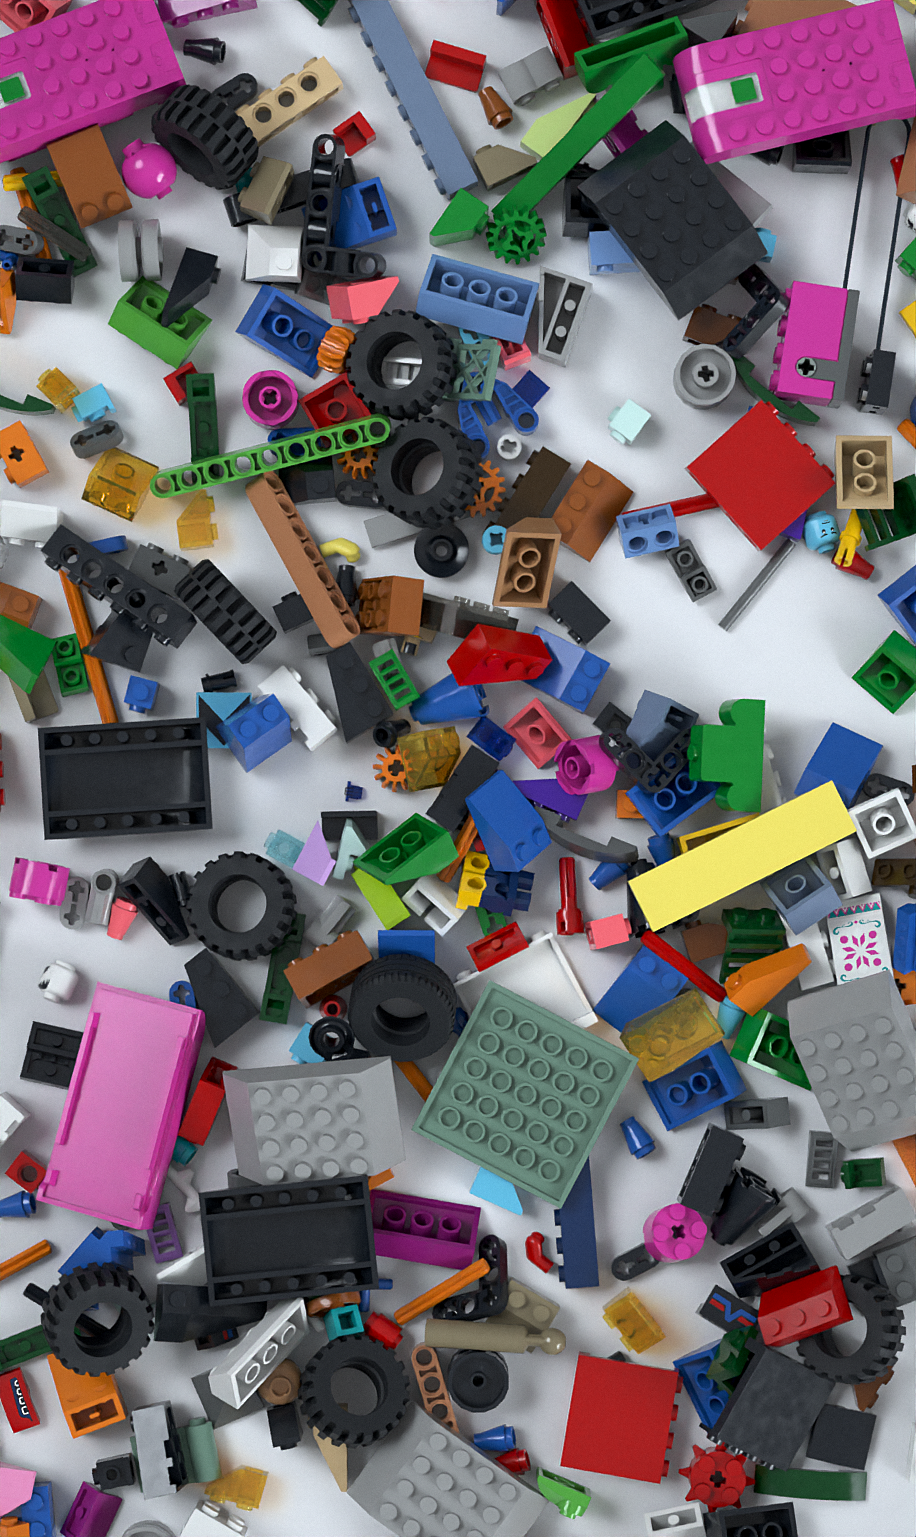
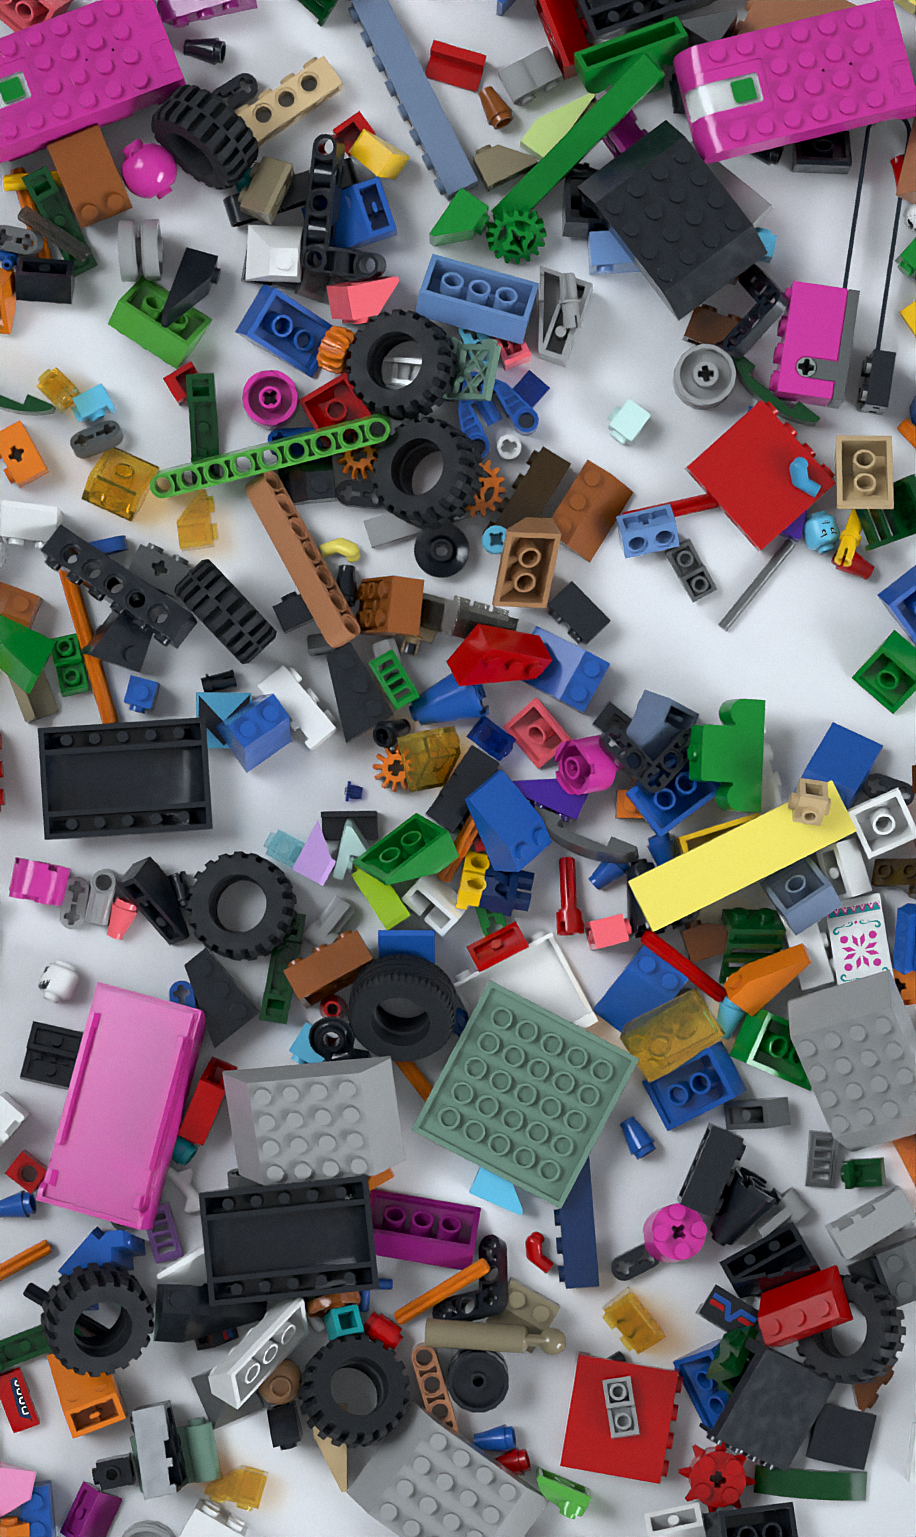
(378, 155): none -> yellow slope
(569, 301): none -> light grey axle
(621, 1407): none -> light grey slope
(800, 478): none -> dark azure arm
(809, 801): none -> tan brick

